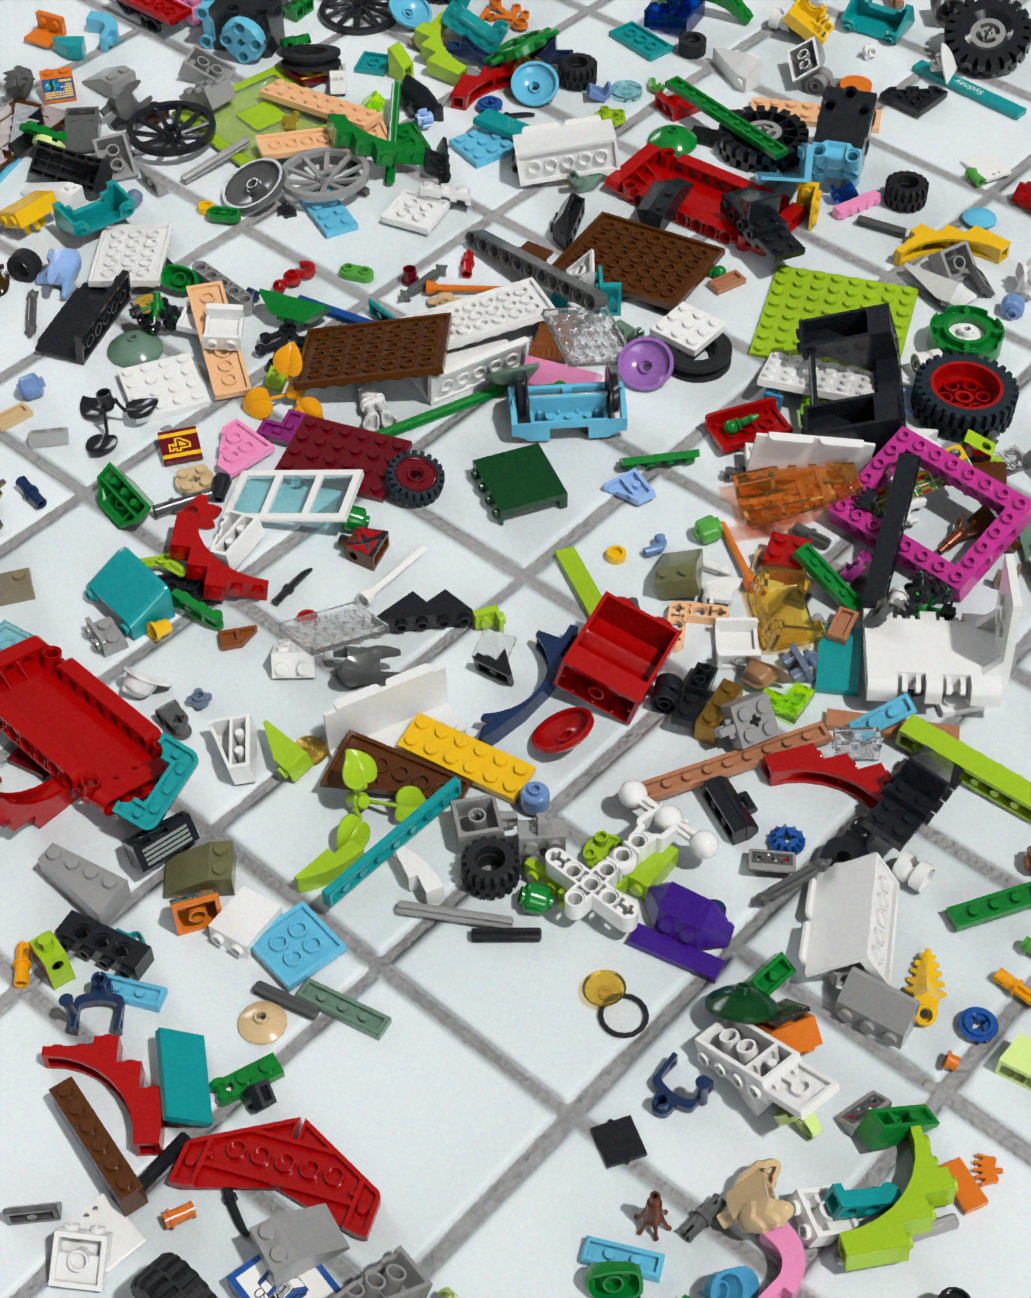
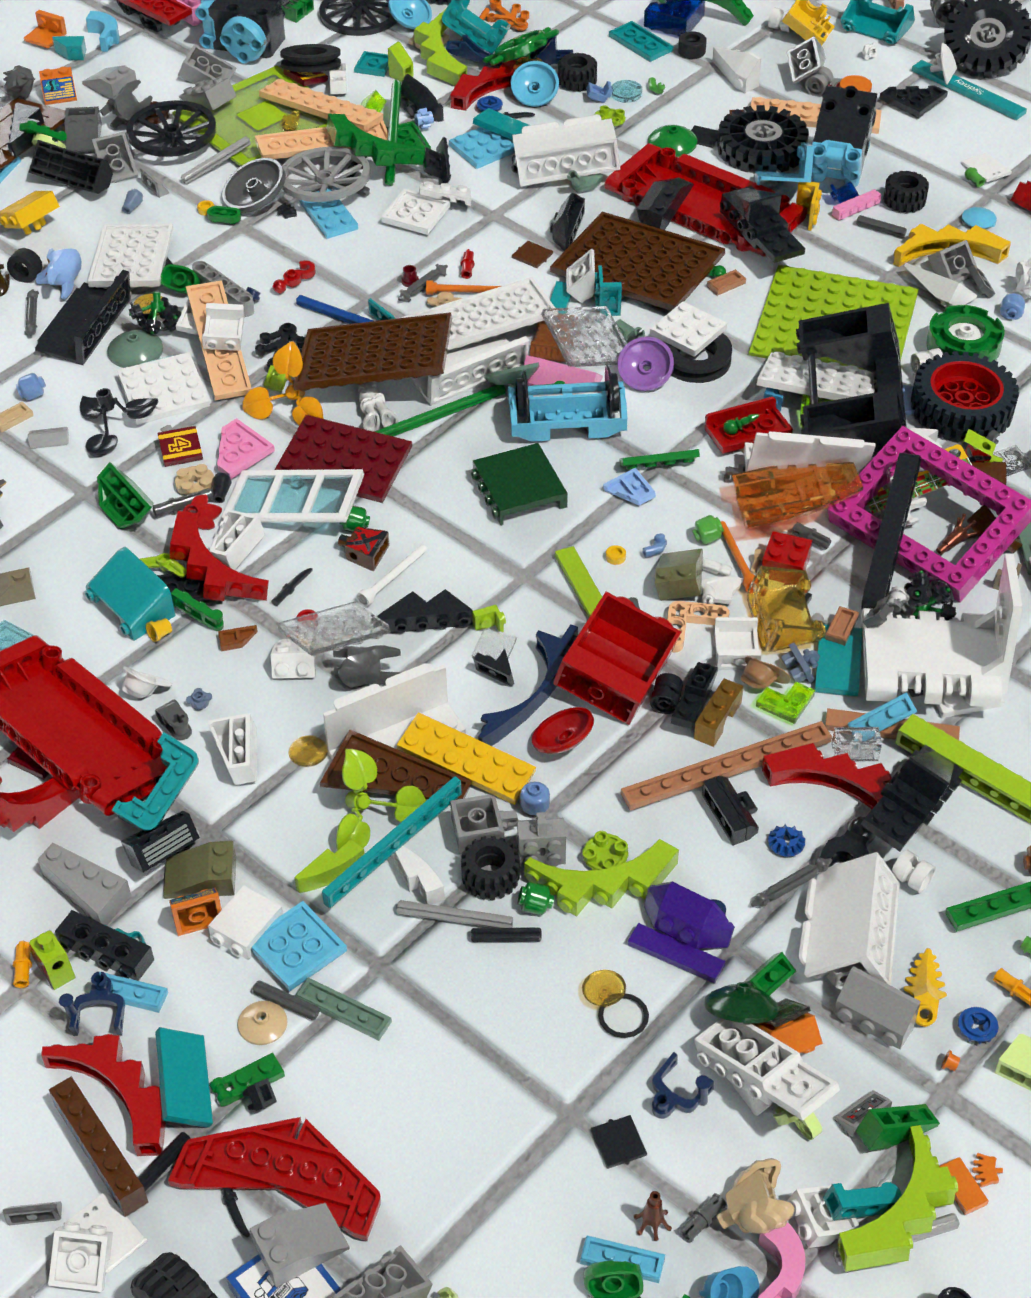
(31, 492): dark blue pin -> none
(65, 192): white wedge -> none
(105, 636): light grey bracket -> none
(112, 207): teal windscreen -> none
(178, 1215): orange pin -> none
(283, 431): magenta plate -> none
(289, 757): lime slope -> none
(293, 308): green wedge -> none
(295, 40): green plate -> none
(356, 273): bright green plate -> none
(414, 478): wheel -> none
(541, 271): dark grey beam -> none
(623, 860): white piece -> none
(674, 106): red panel -> none
(727, 118): green plate -> none
(748, 720): light grey hinge -> none
(772, 861): slope -> none
(826, 577): green plate -> none
(851, 571): magenta plate -> none
(865, 500): black piece -> none

